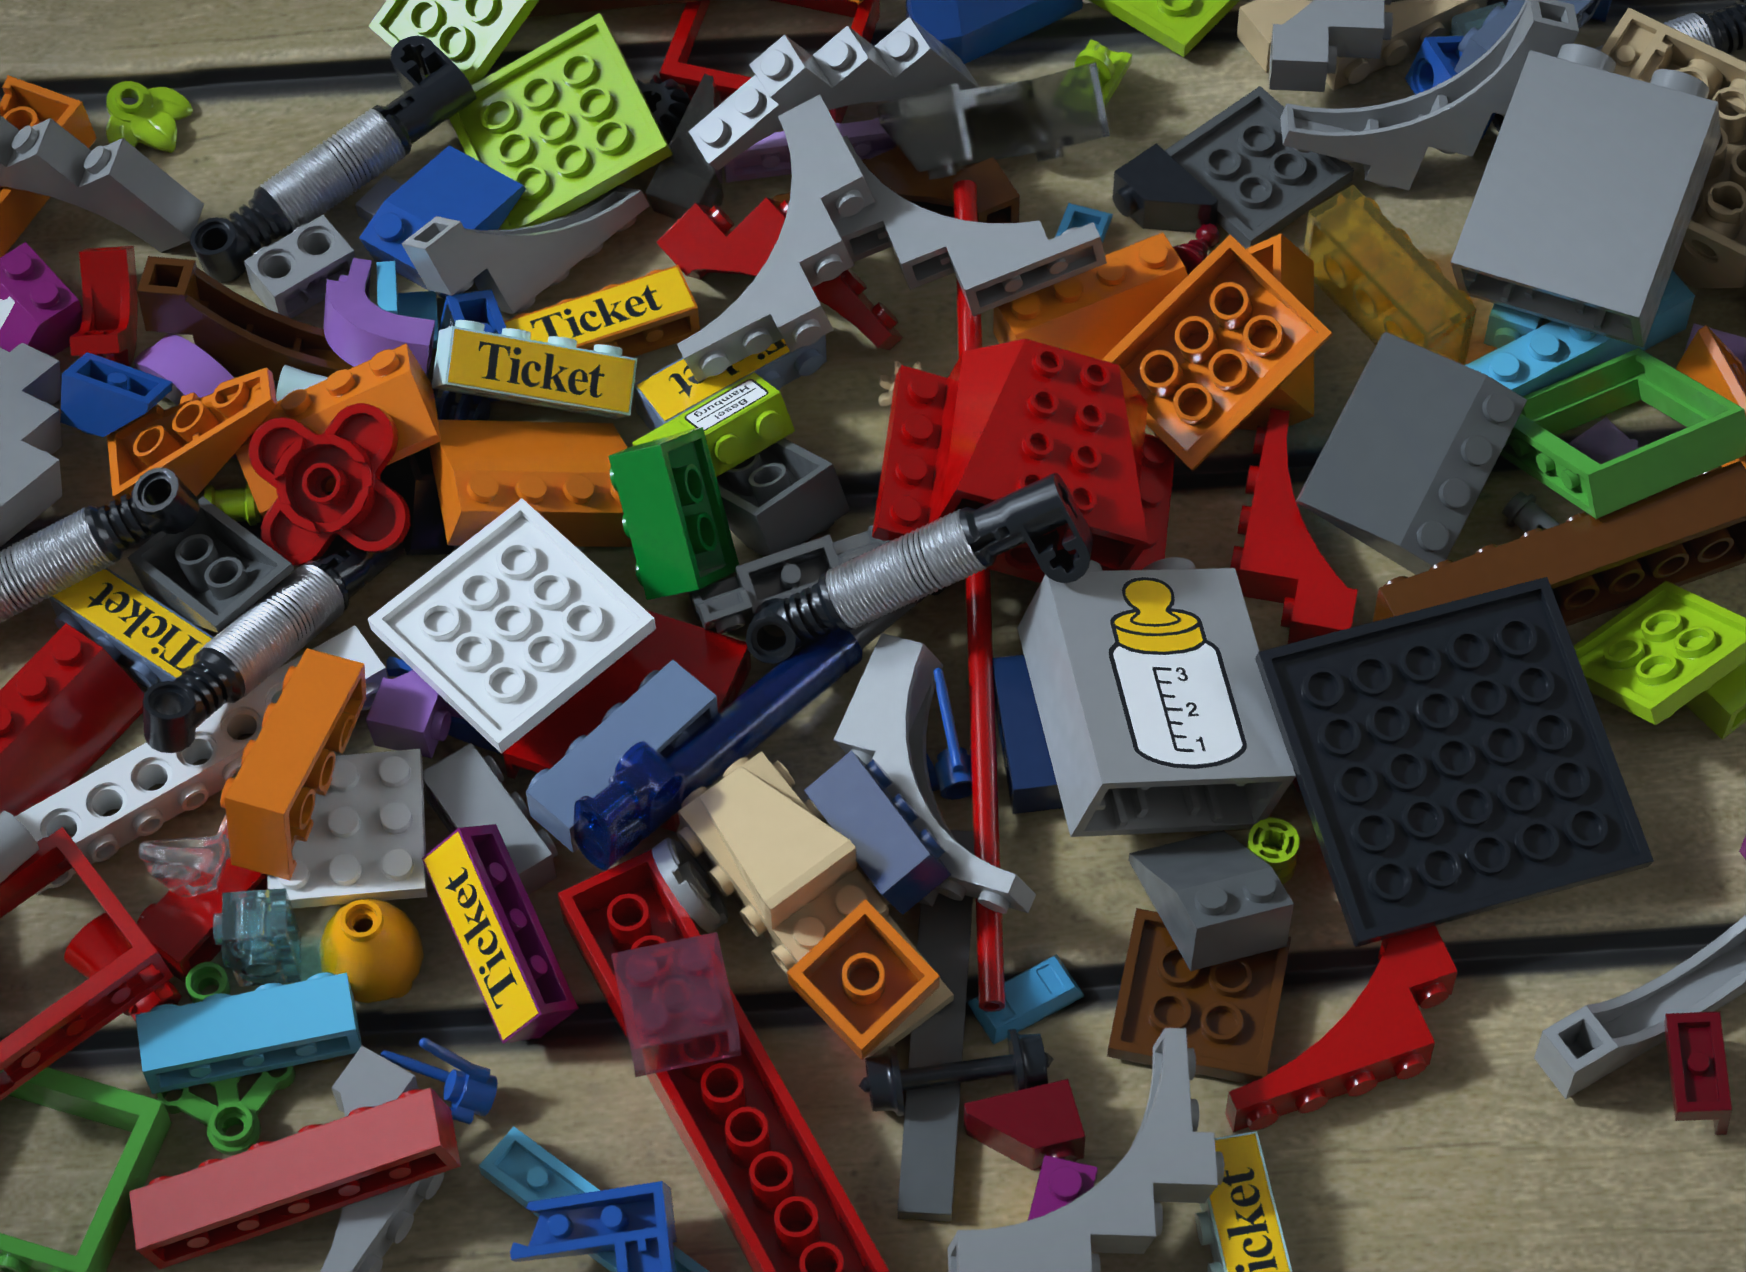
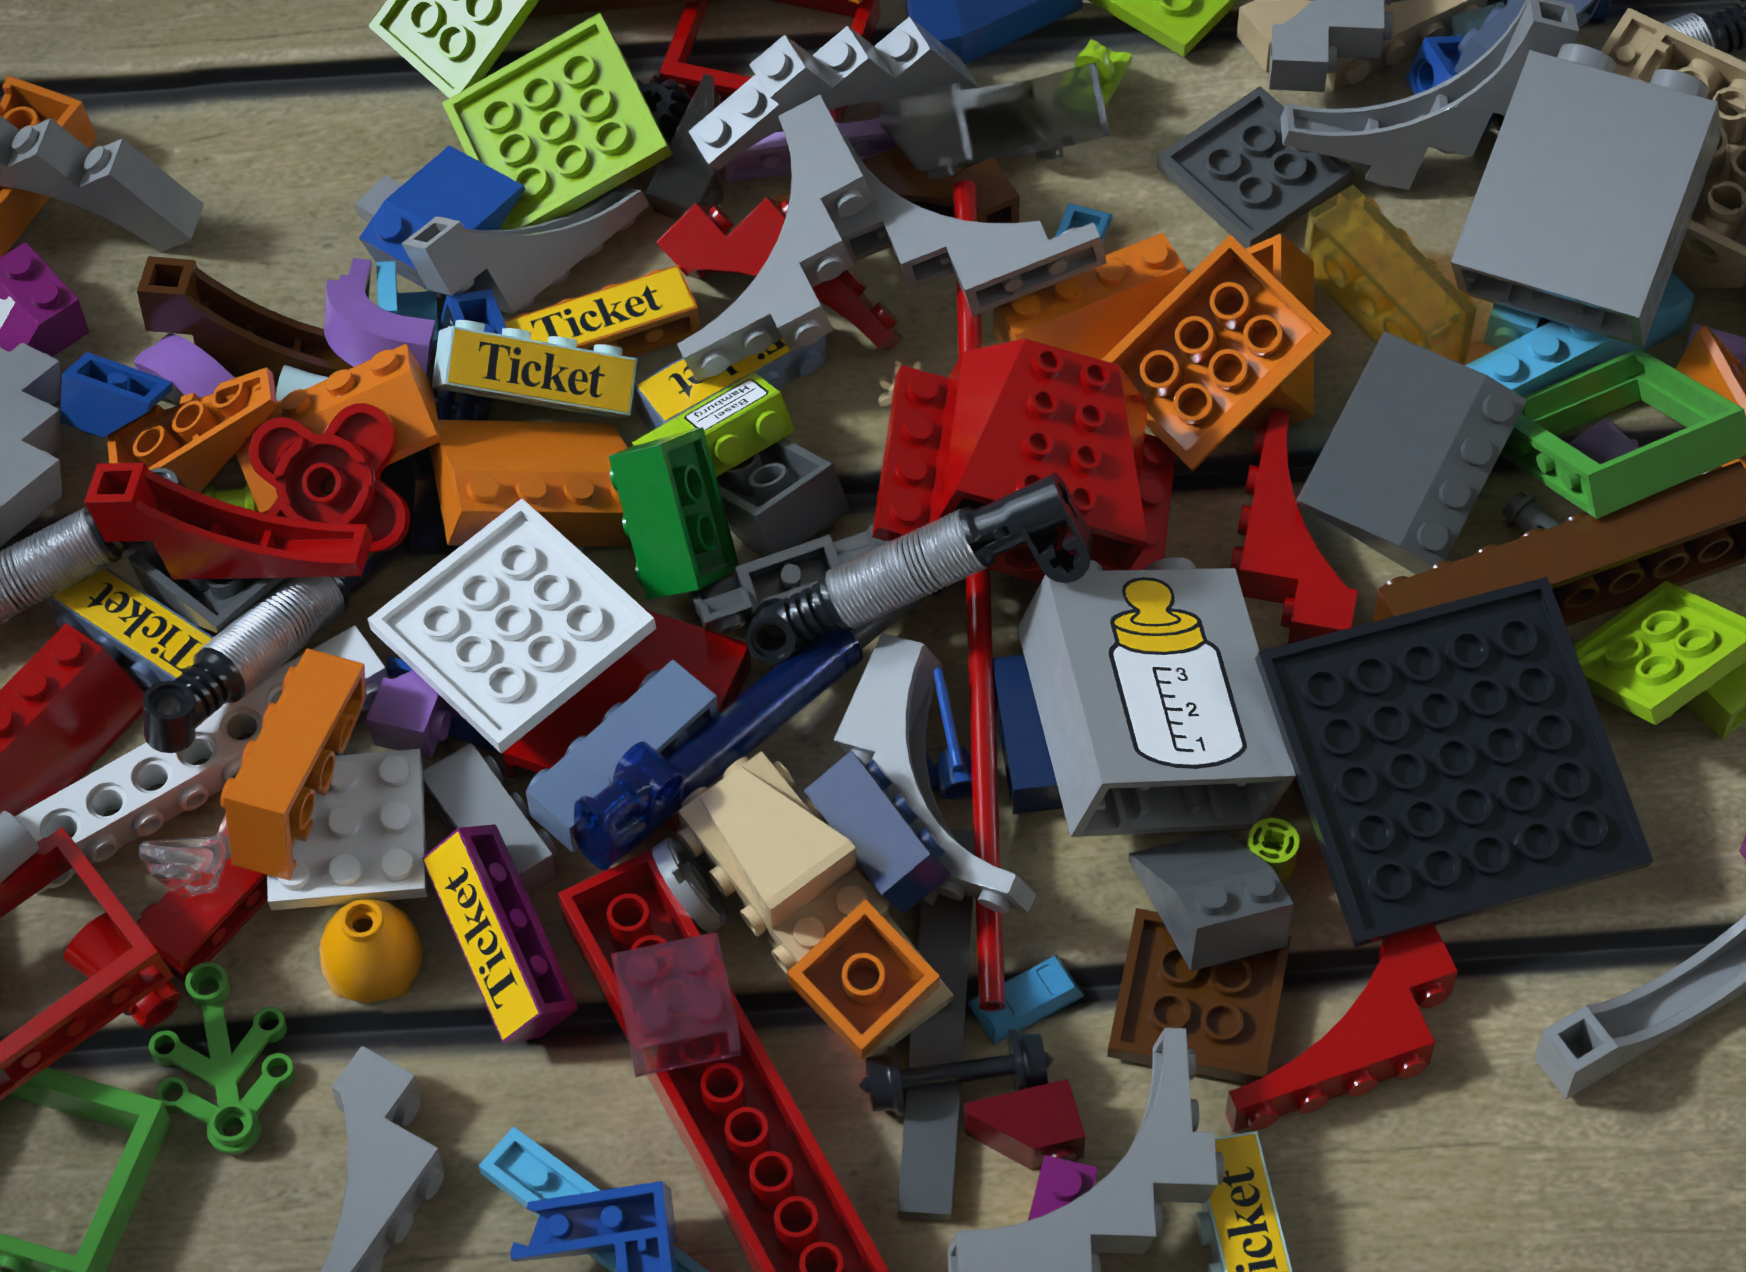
(108, 304): red arch -> none
(149, 119): lime plate -> none
(215, 538): none -> red arch
(248, 1032): medium azure brick -> none
(259, 937): clear light blue brick -> none
(294, 1178): brick -> none
(296, 268): light grey brick -> none
(341, 162): piece -> none
(468, 1090): blue plant -> none
(1162, 194): black slope -> none
(1196, 250): dark red piece -> none
(1698, 1068): dark red panel -> none

